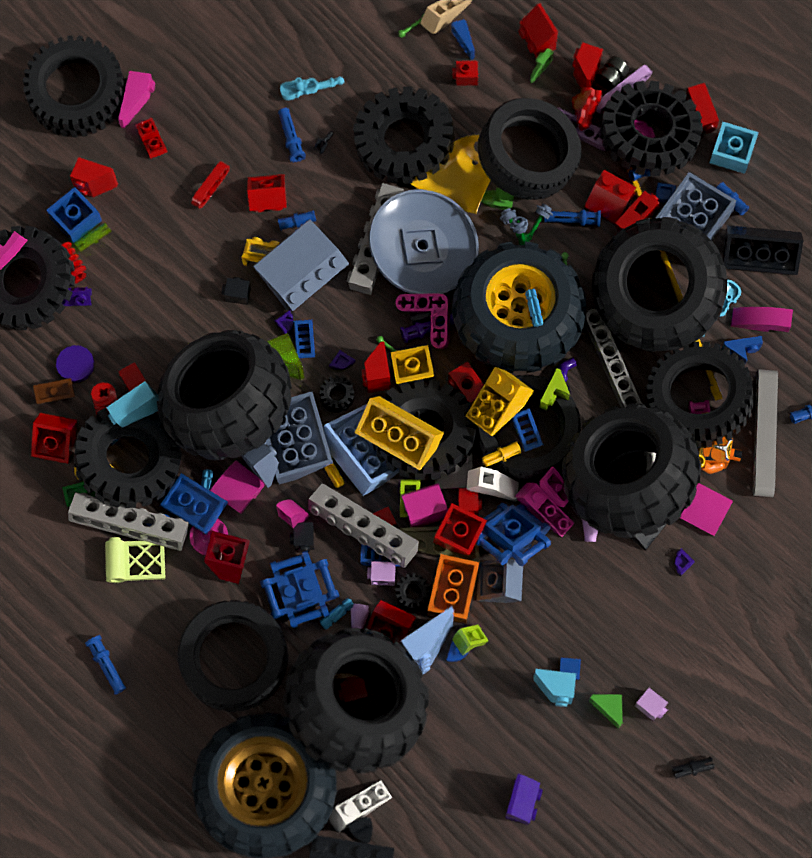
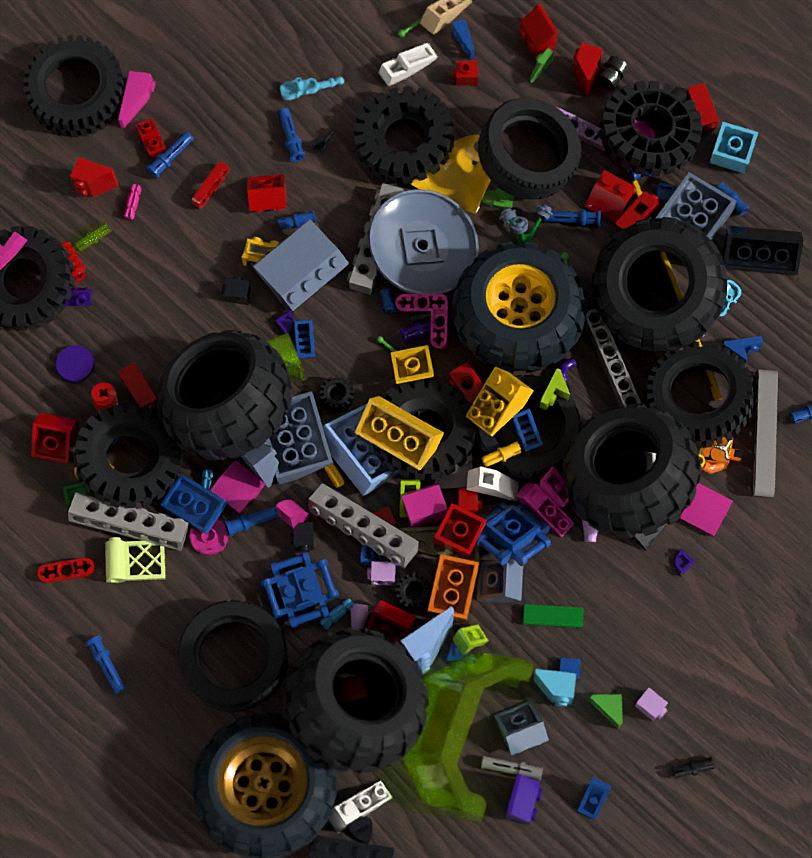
(54, 391): reddish brown plate -> none
(59, 565): none -> red beam
(74, 215): blue brick -> none
(132, 201): none -> dark pink axle
(134, 405): medium azure slope -> none
(162, 159): none -> blue pin
(226, 556): dark red slope -> none
(245, 522): none -> blue pin
(341, 361): dark purple tile -> none
(376, 371): red slope -> none
(388, 304): none -> blue pin
(407, 64): none -> white slope
(450, 711): none -> clear neon green windscreen
(521, 727): none -> sand blue slope
(534, 307): dark azure axle -> none
(536, 772): none -> light grey pin
(553, 616): none -> green tile
(585, 106): red rock -> none
(594, 798): none -> blue slope
(641, 74): lavender beam -> none
(698, 407): dark pink bush -> none
(762, 318): dark pink slope -> none

